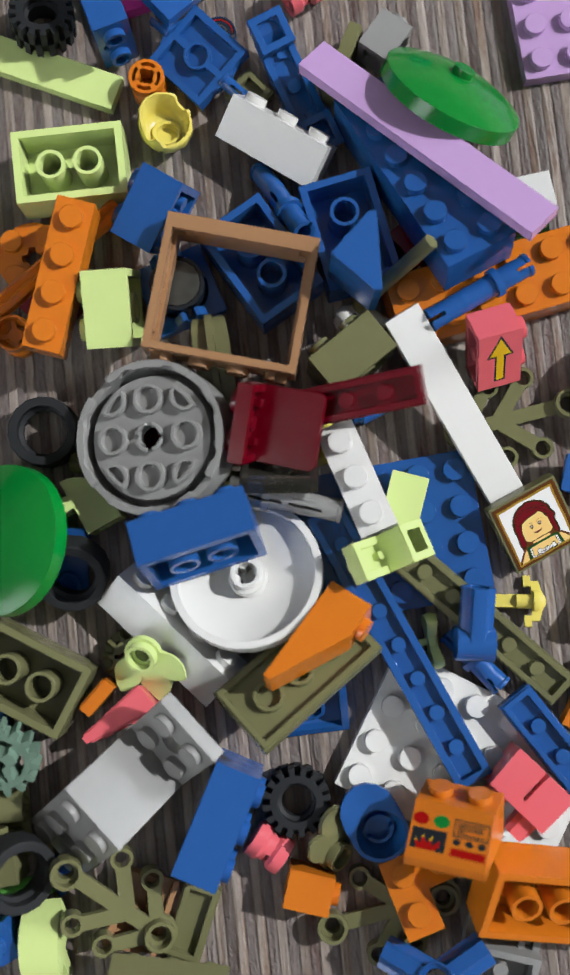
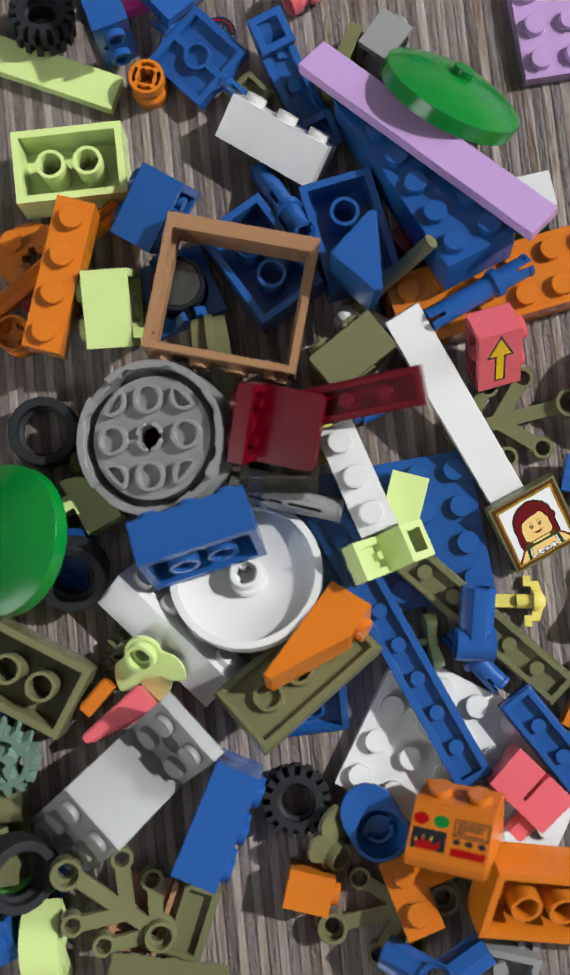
(164, 122): light yellow hair -> none
(269, 847): coral wheel -> none

